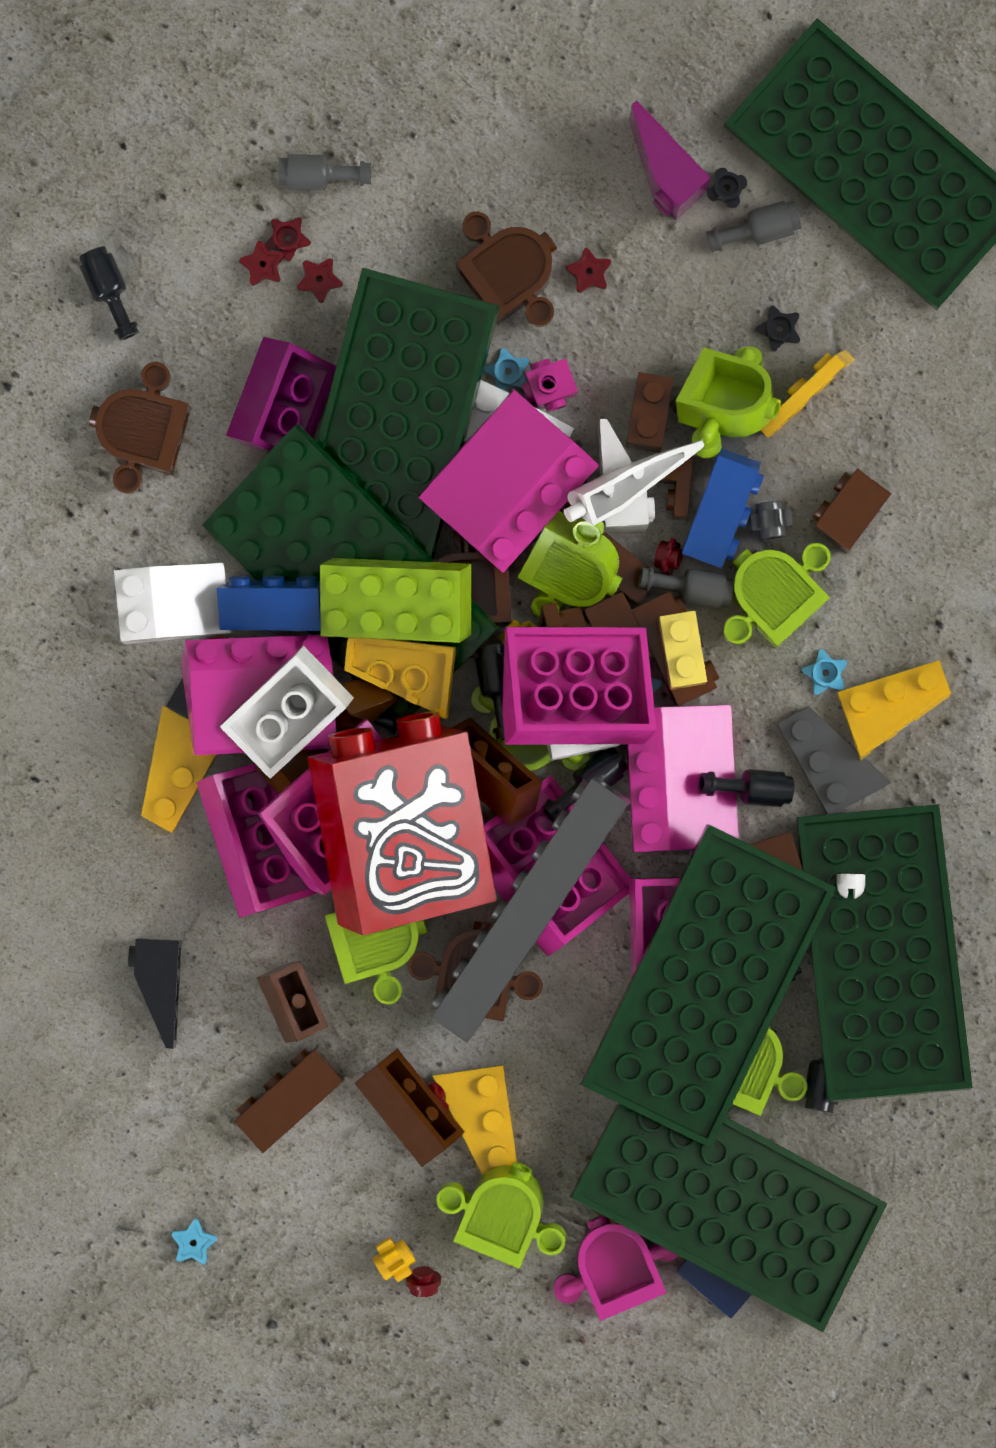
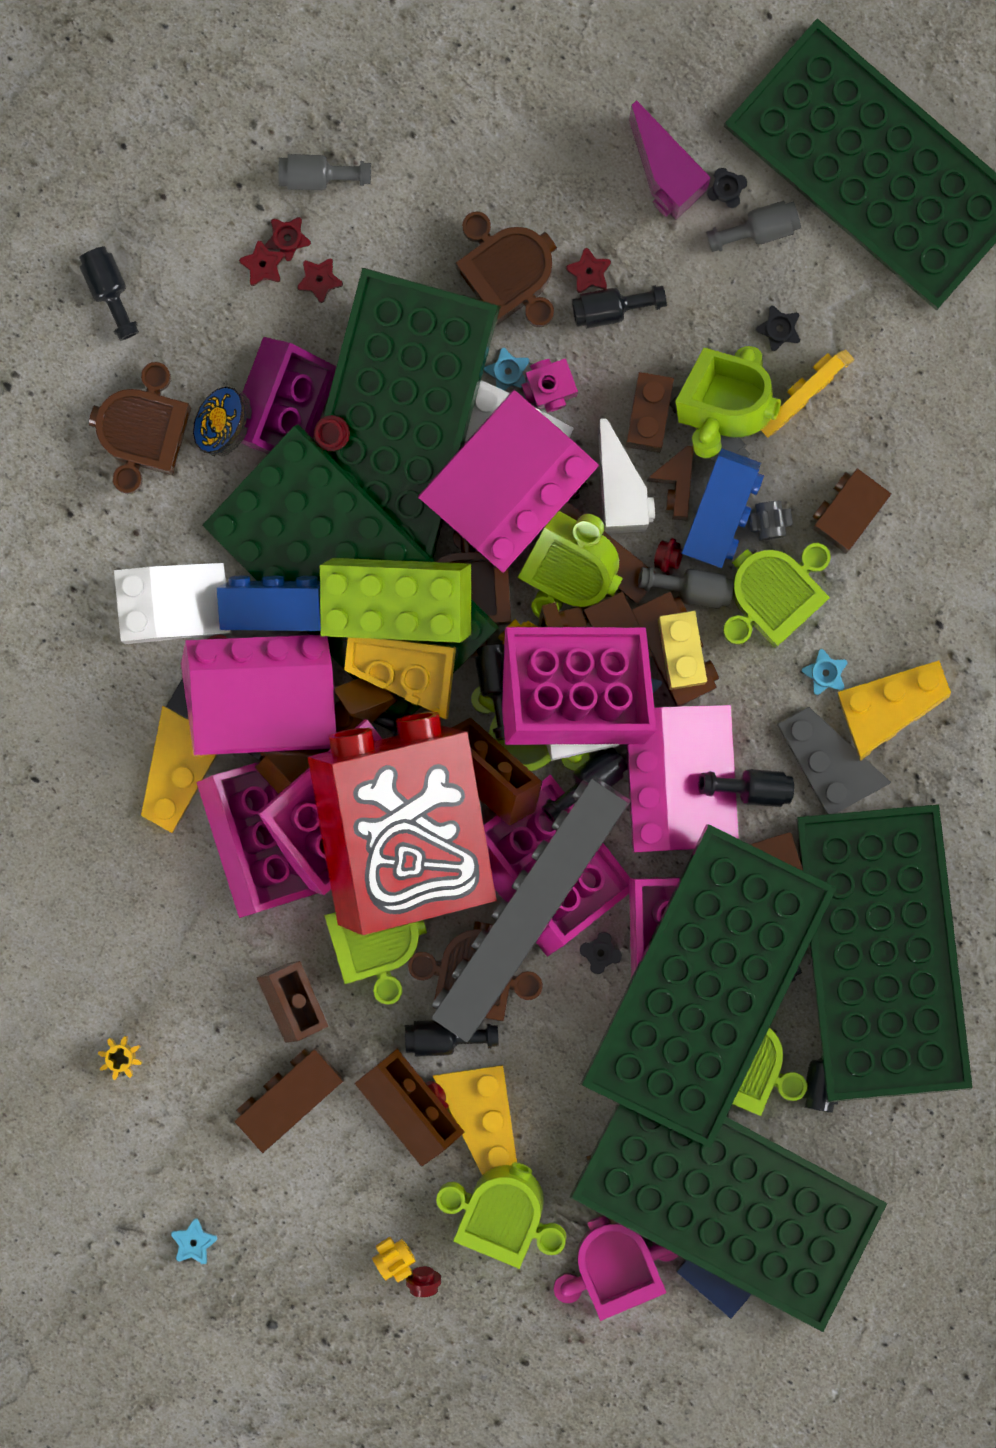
(111, 1062): none -> yellow gear
(158, 976): black slope -> none
(221, 421): none -> tile
(287, 712): white slope -> none
(331, 433): none -> dark red plate
(433, 1039): none -> black piece
(603, 943): none -> black plate
(609, 306): none -> black piece
(620, 487): white piece -> none
(850, 881): white hinge -> none

